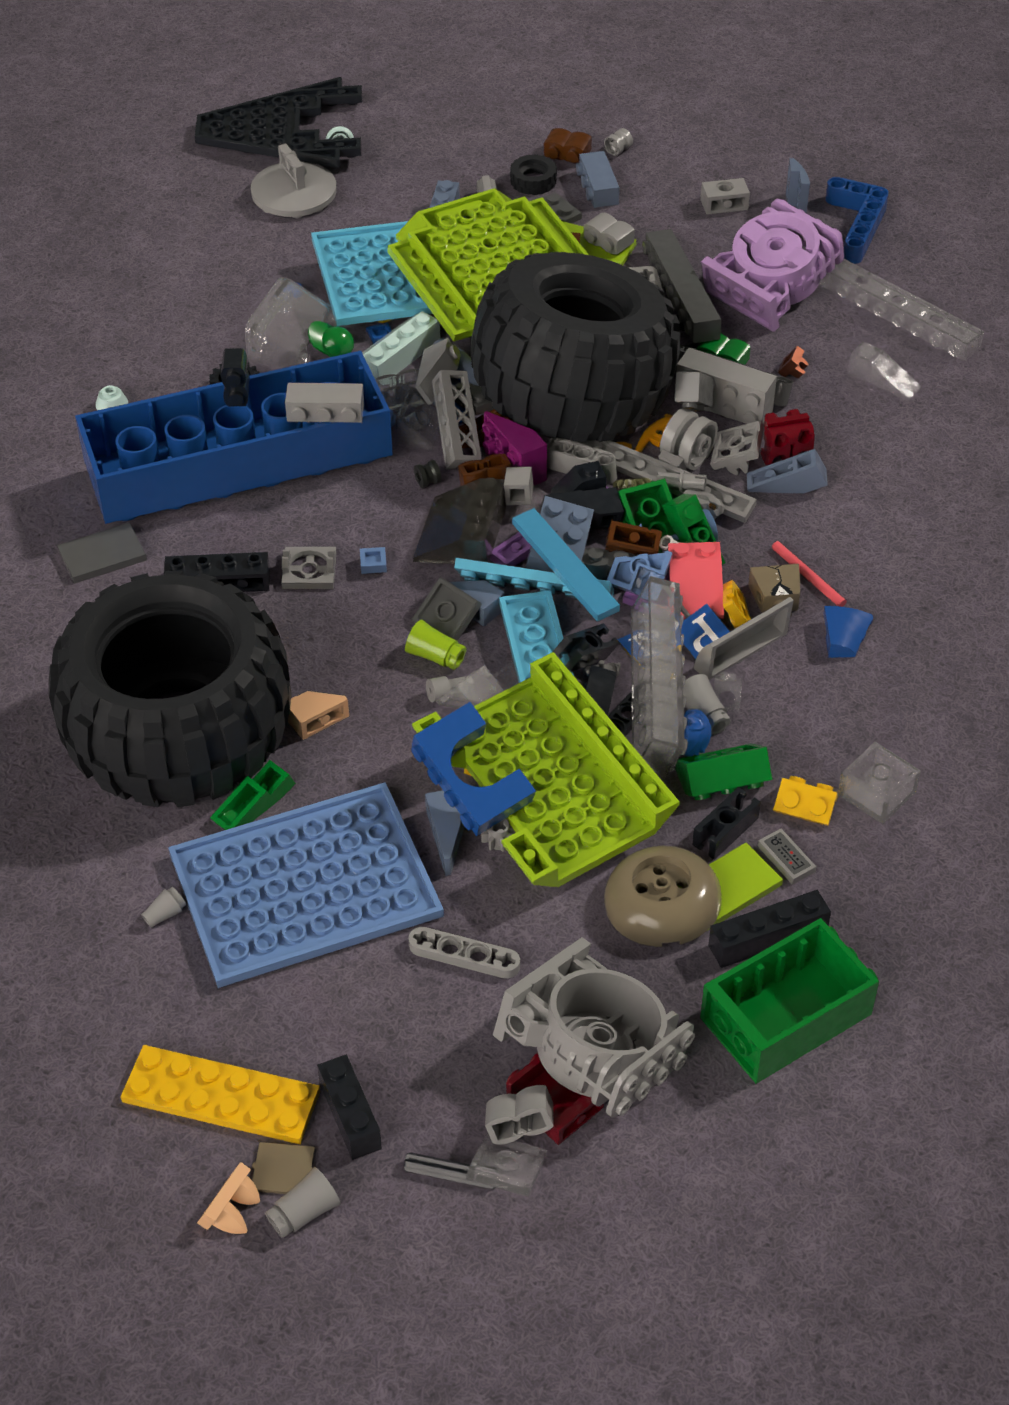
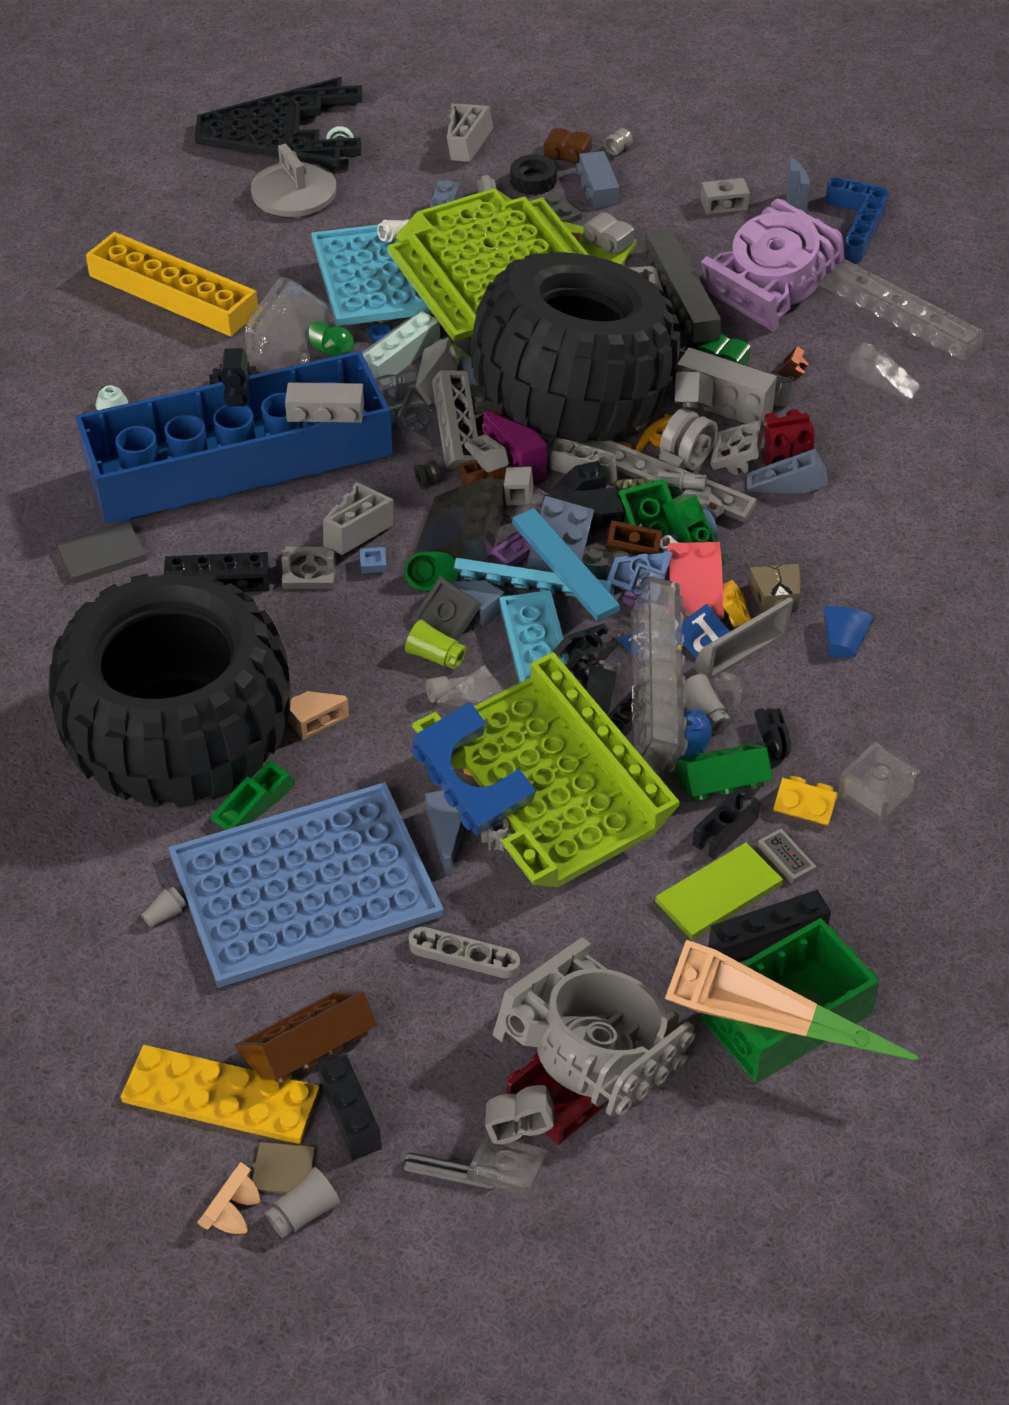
(172, 283): none -> yellow brick
(308, 1035): none -> reddish brown slope
(357, 519): none -> light grey wedge
(389, 228): none -> white cone
(425, 569): none -> green cap
(468, 130): none -> light grey wedge
(487, 452): none -> light grey slope
(664, 910): dark tan brick -> none
(727, 989): none -> light nougat plate
(774, 732): none -> black arm
(811, 576): coral bar -> none

